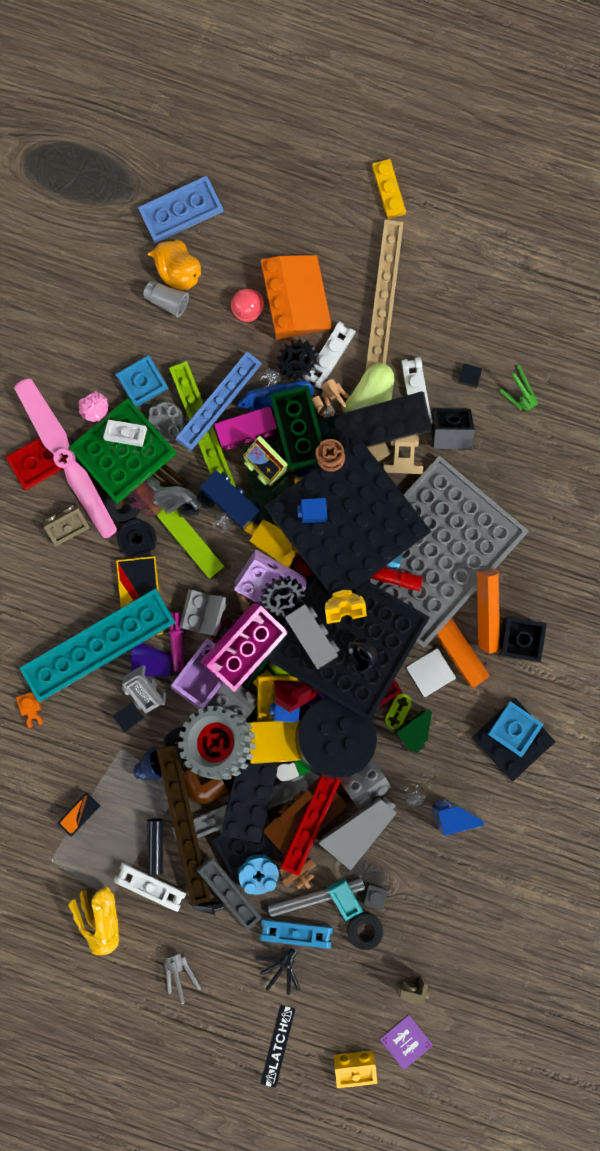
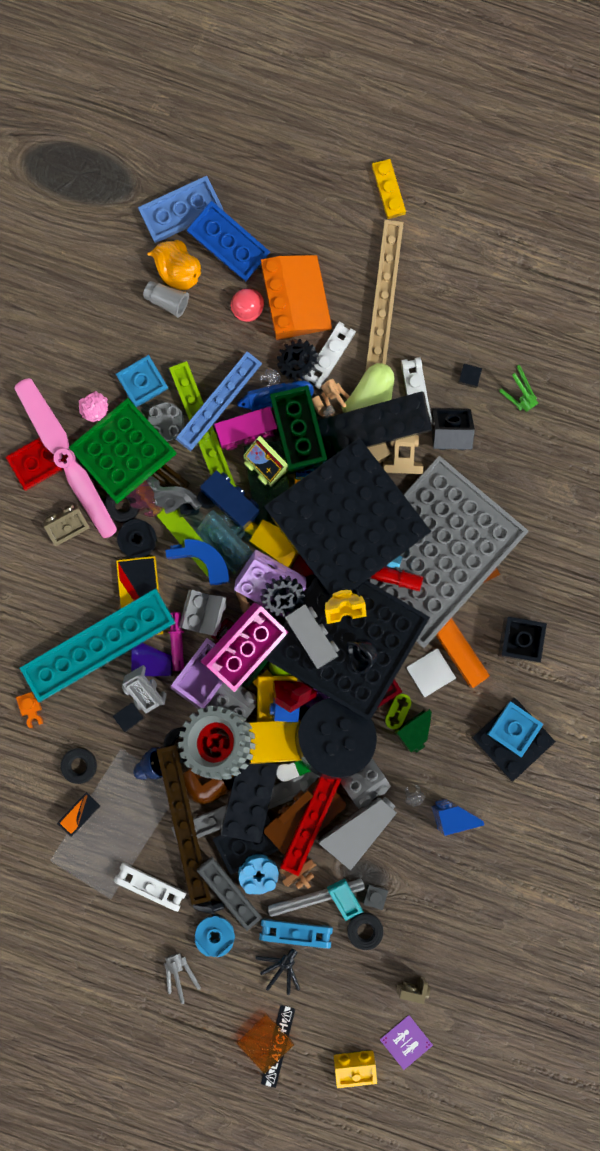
(91, 766): none -> black tyre
(103, 921): yellow hair -> none
(125, 433): white plate -> none
(154, 846): black piece -> none
(203, 935): none -> dark azure plate
(209, 555): none -> blue arch
(225, 540): none -> clear light blue plate
(228, 241): none -> blue plate
(265, 1043): none -> clear orange plate
(312, 510): blue brick -> none
(330, 454): nougat wheel -> none
(488, 610): orange brick -> none

